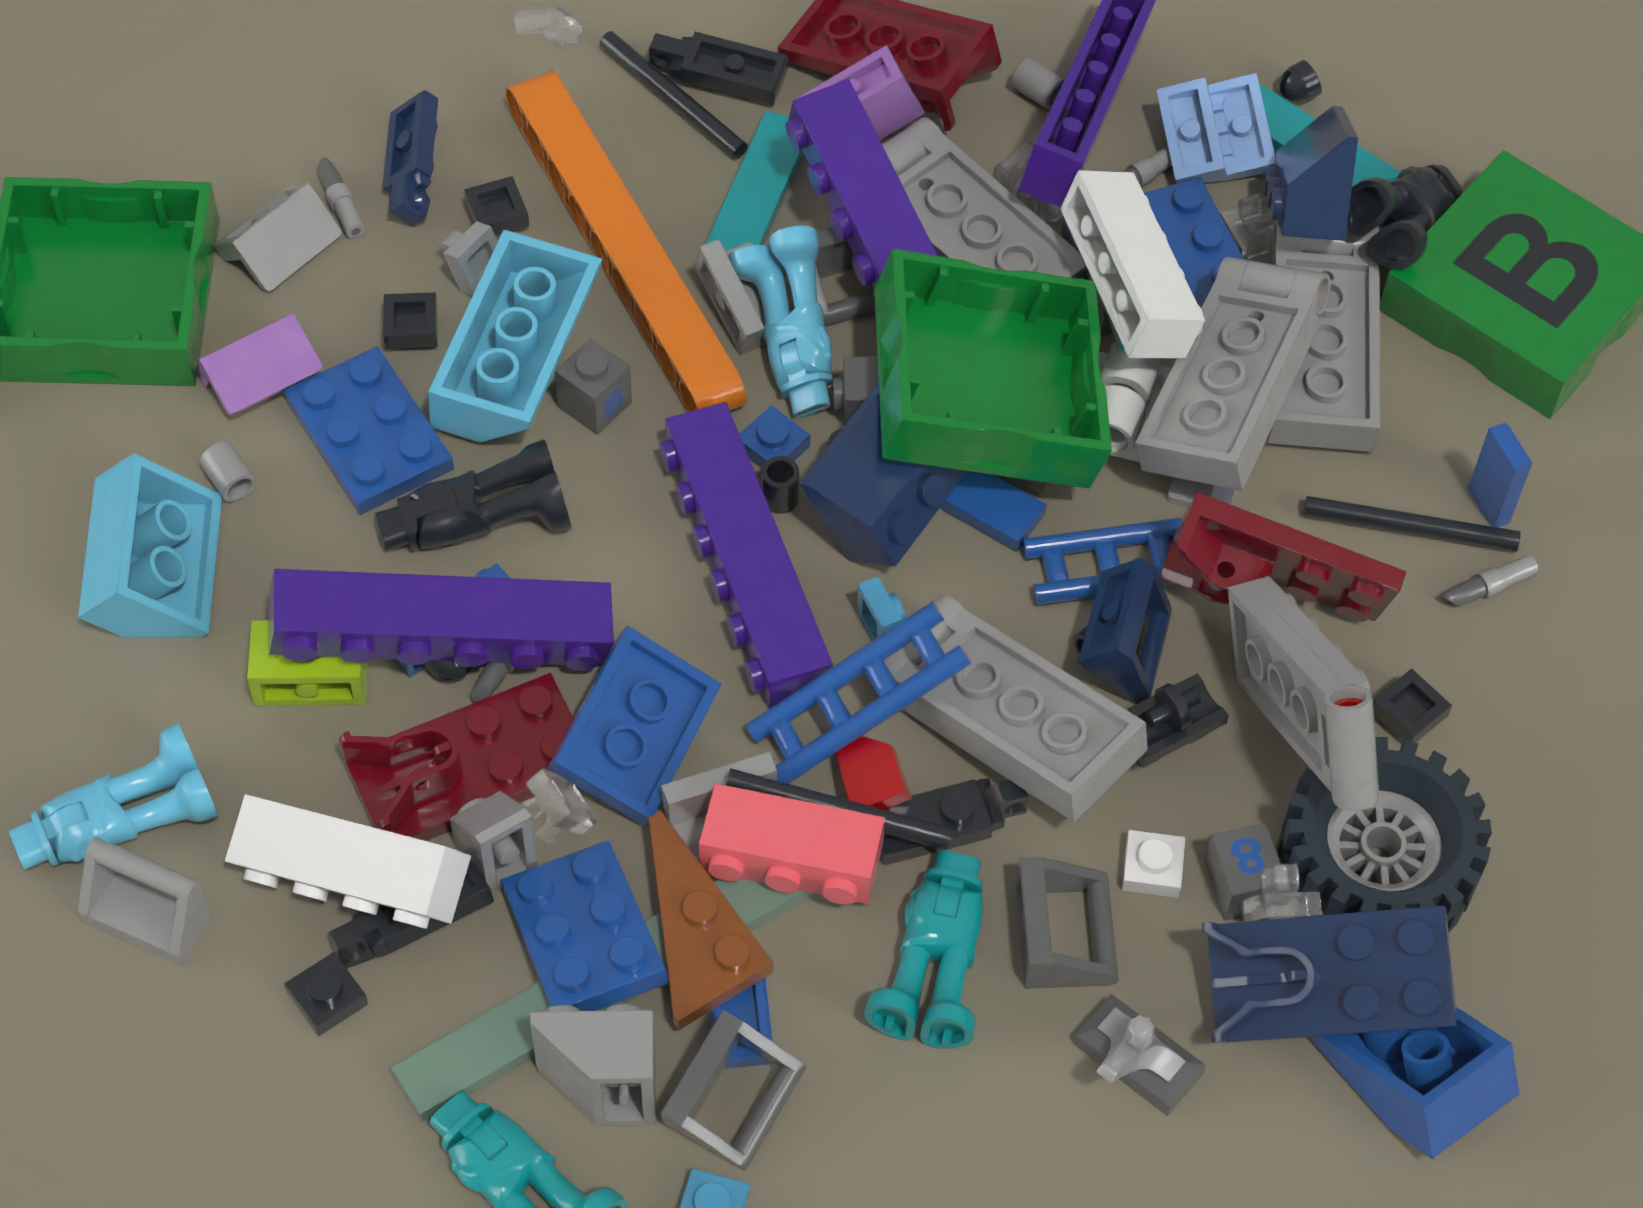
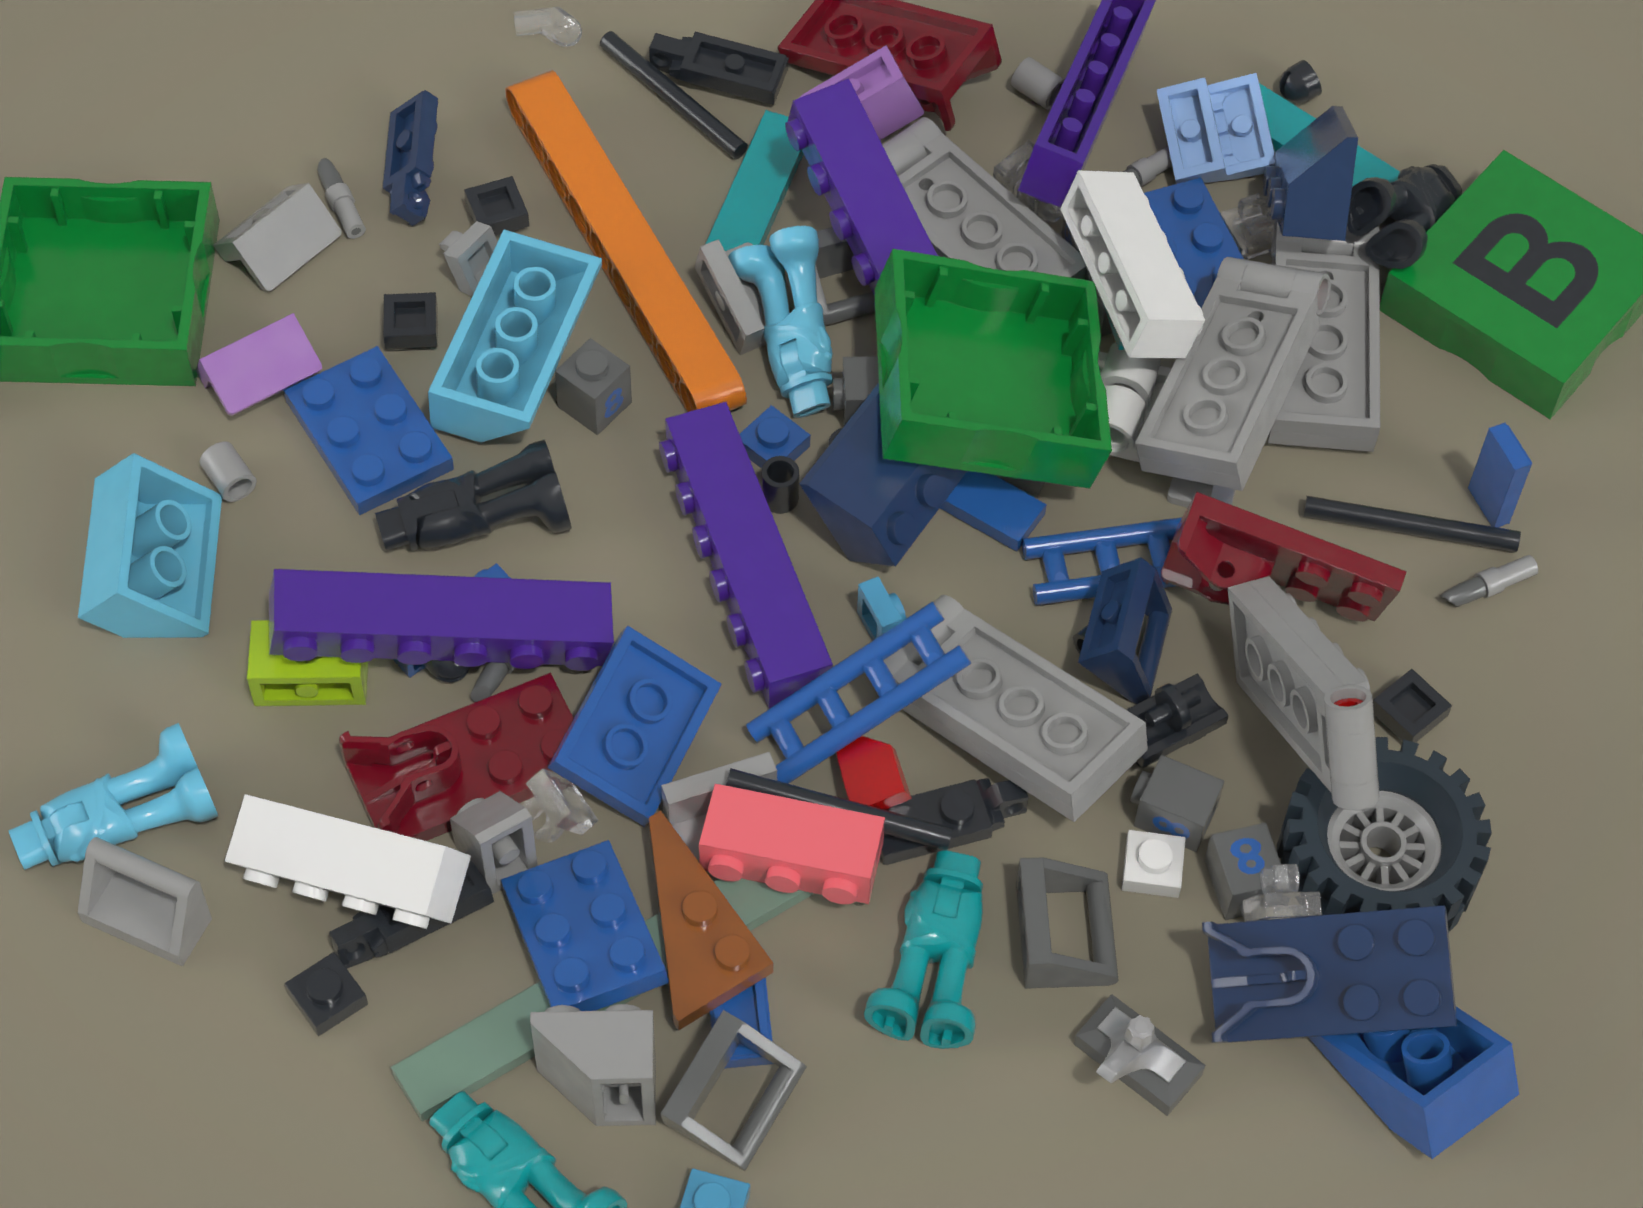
(1176, 801): none -> dark grey brick

